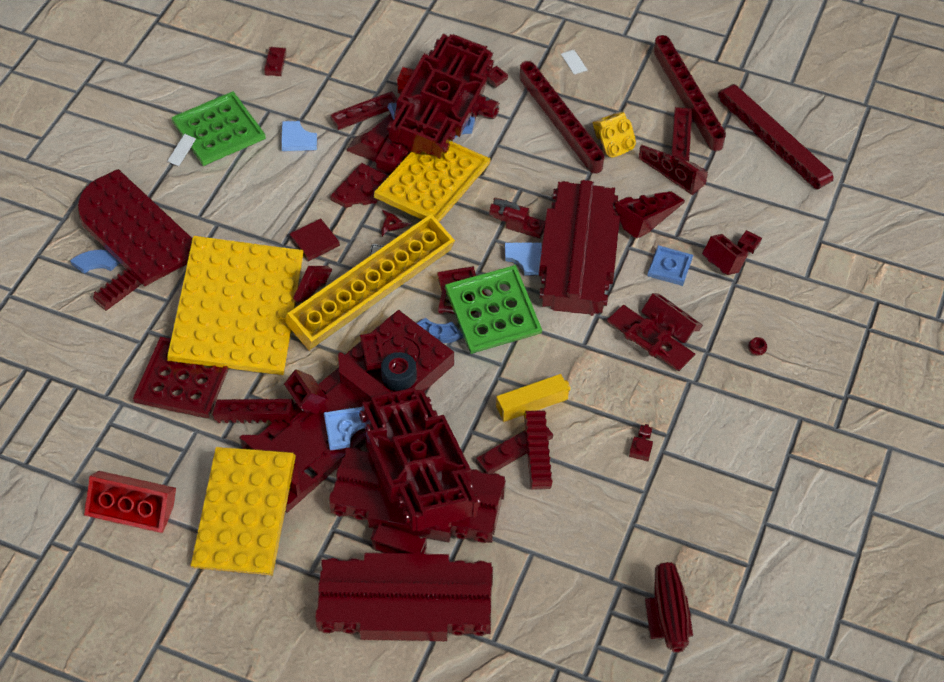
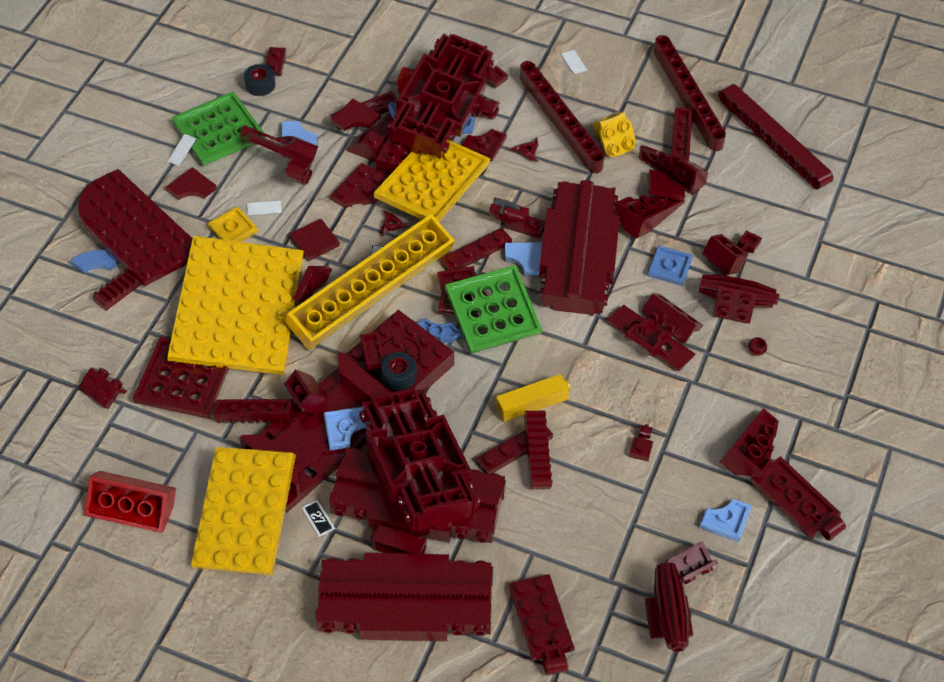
(101, 386): none -> dark red bracket
(191, 184): none -> dark red tile
(233, 226): none -> yellow tile
(259, 80): none -> black wheel
(268, 207): none -> white sticker
(297, 150): none -> dark red panel
(318, 518): none -> sticker
(354, 115): none -> dark red tile
(476, 250): none -> dark red plate
(486, 144): none -> dark red tile
(528, 154): none -> dark red piece
(542, 622): none -> dark red hinge
(661, 185): none -> dark red tile
(692, 562): none -> bracket
(727, 520): none -> light blue tile
(737, 296): none -> dark red plate
(753, 449): none -> dark red wedge
(799, 500): none -> dark red hinge

